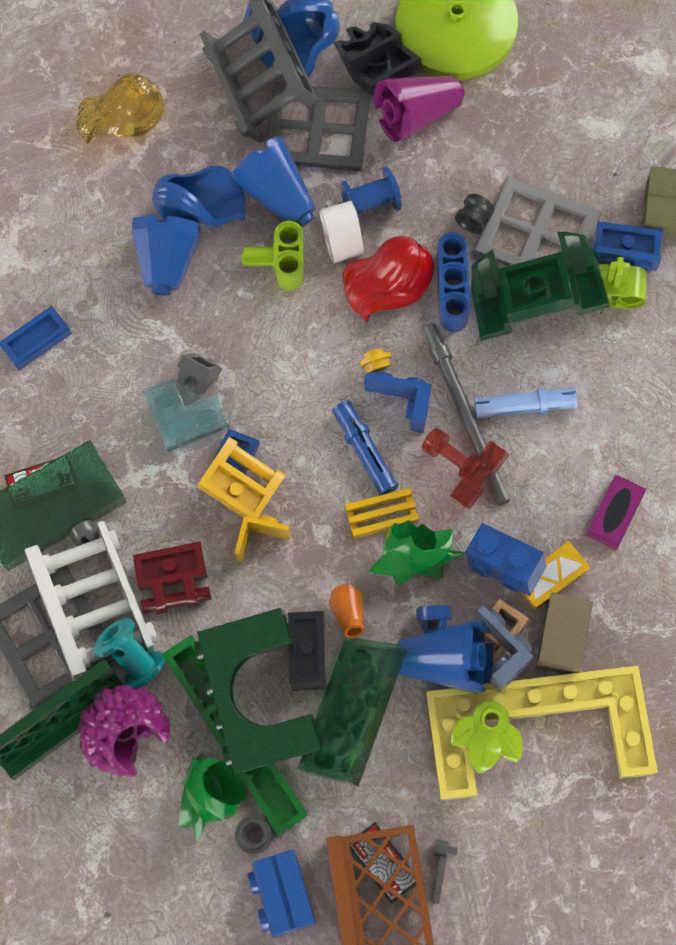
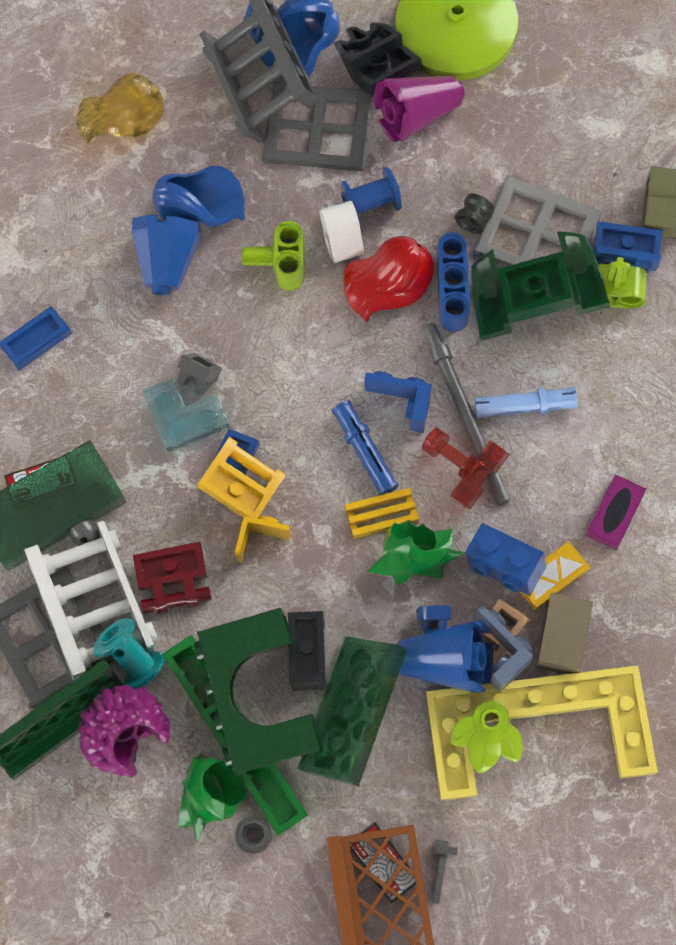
(276, 182): blue cone -> none
(282, 894): blue brick -> none
(347, 607): orange cone -> none
(376, 360): yellow plate -> none

